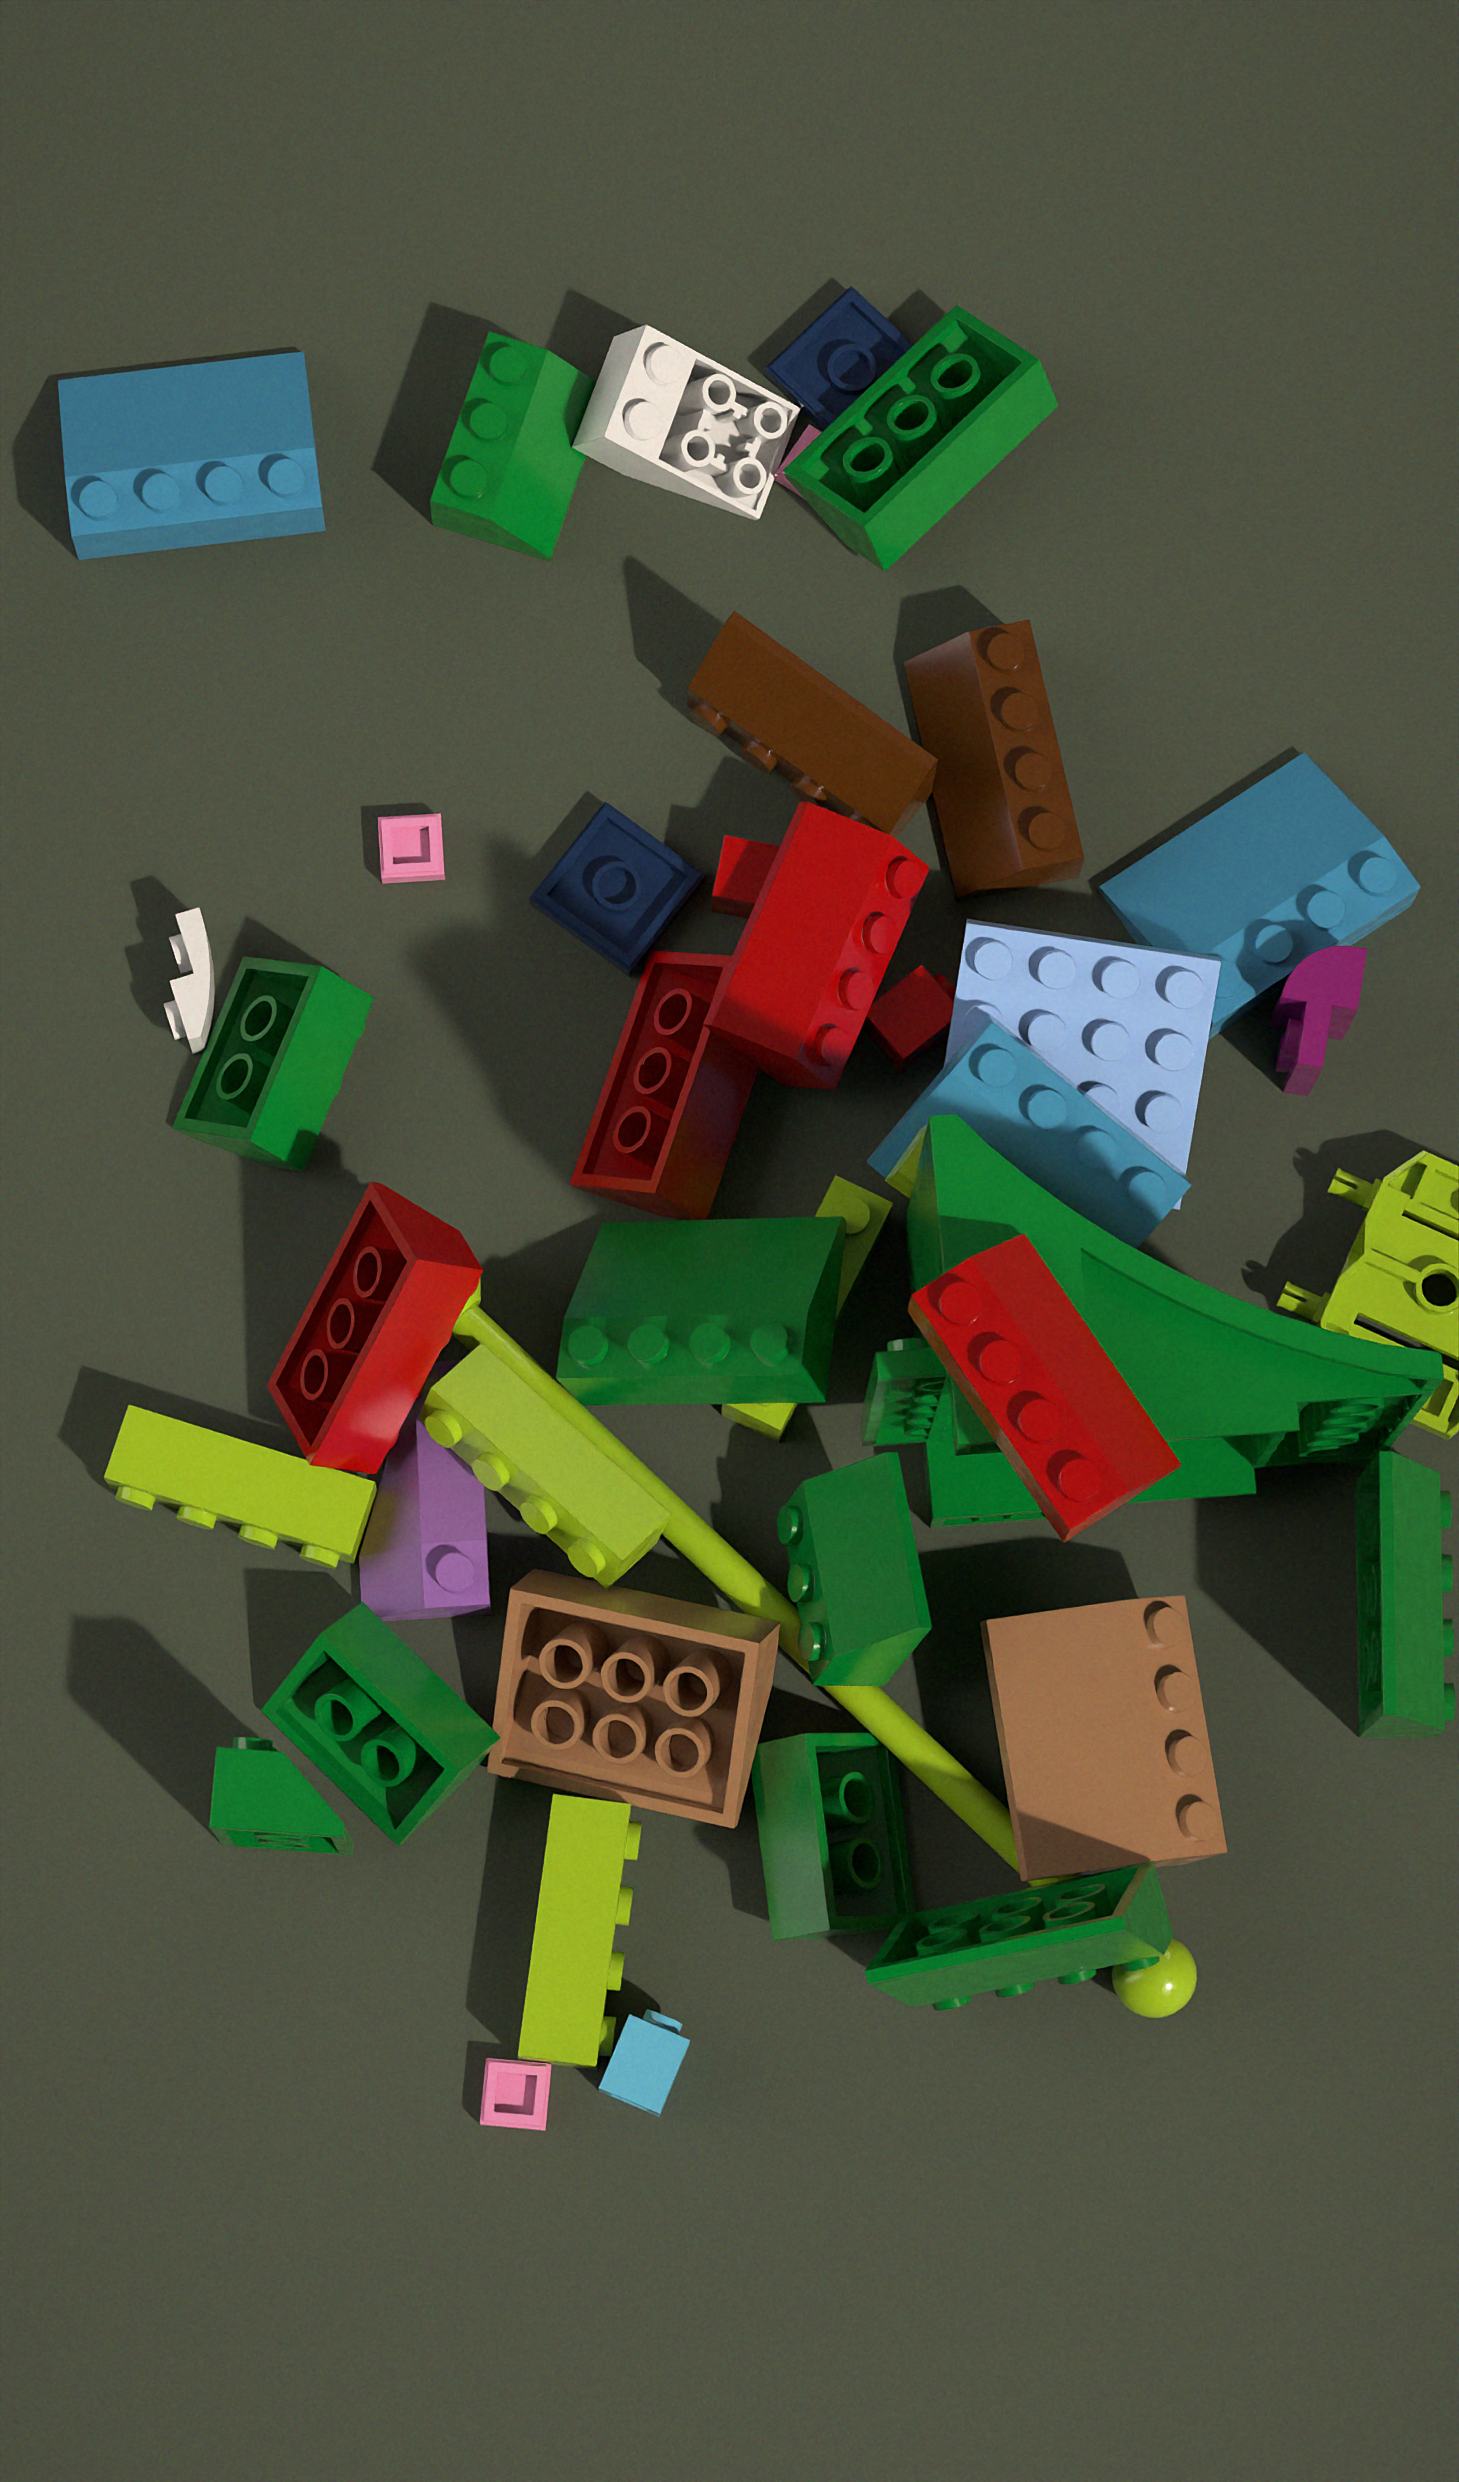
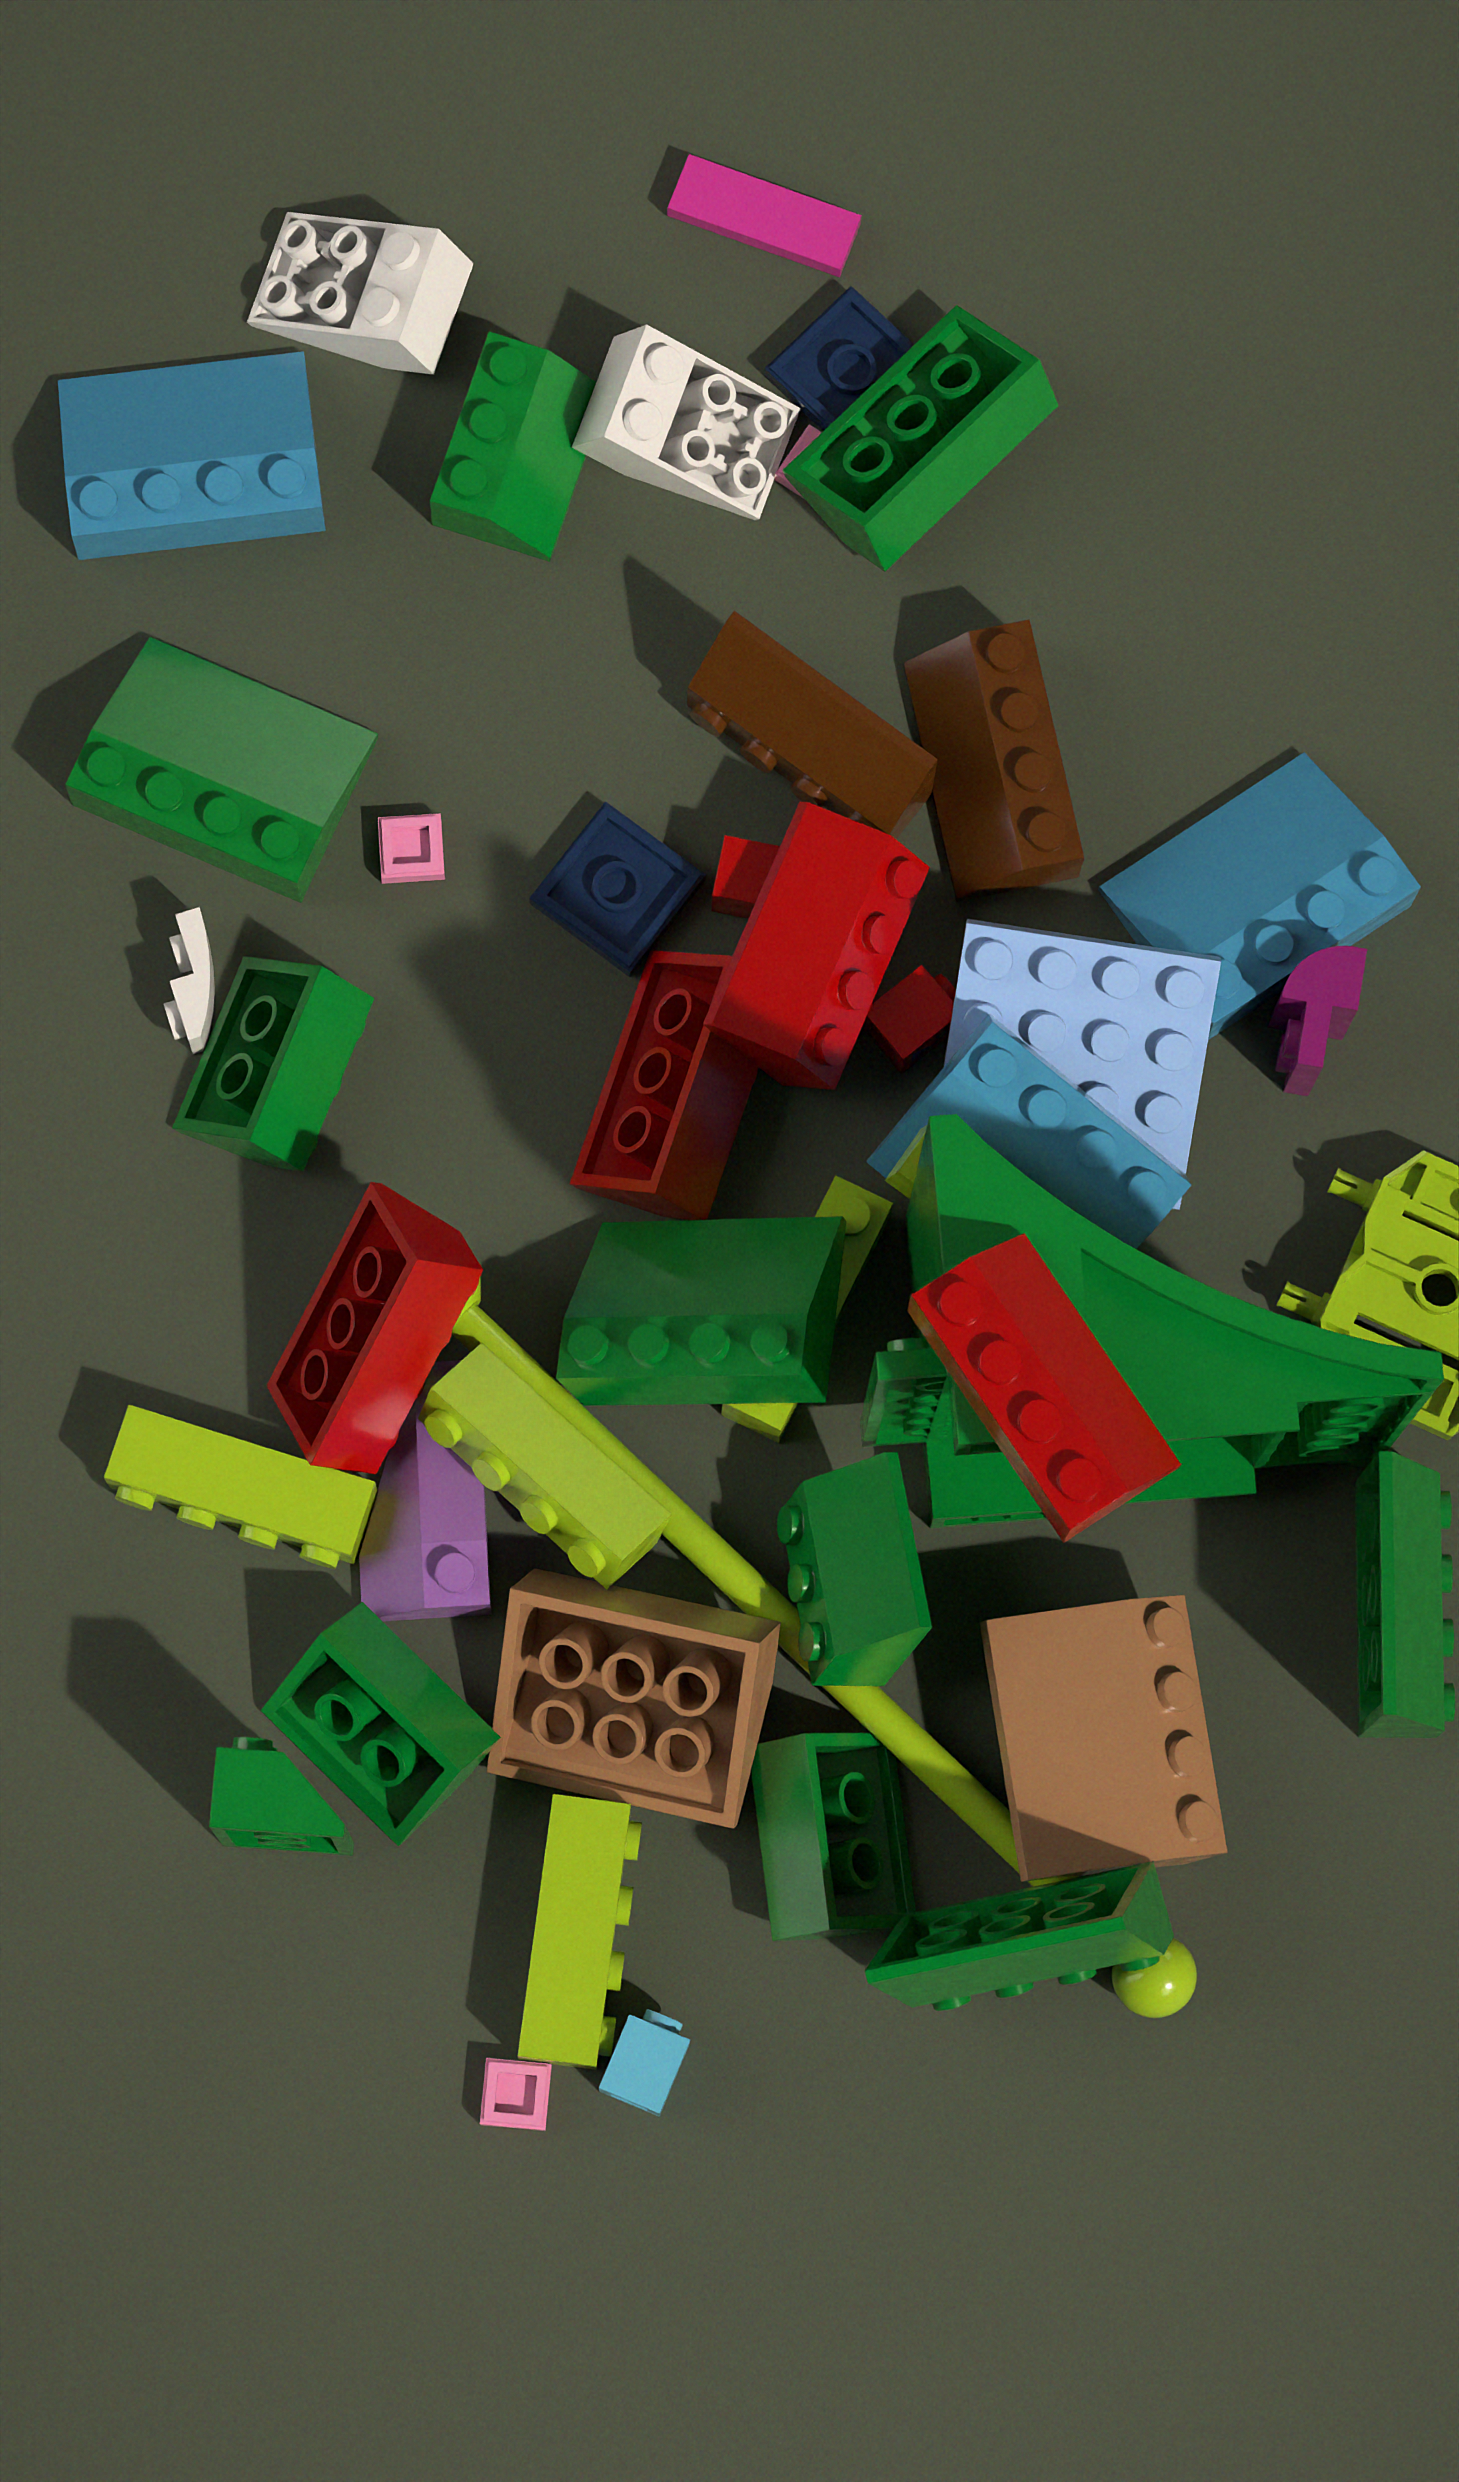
(221, 768): none -> green slope
(363, 289): none -> white slope
(764, 215): none -> dark pink tile

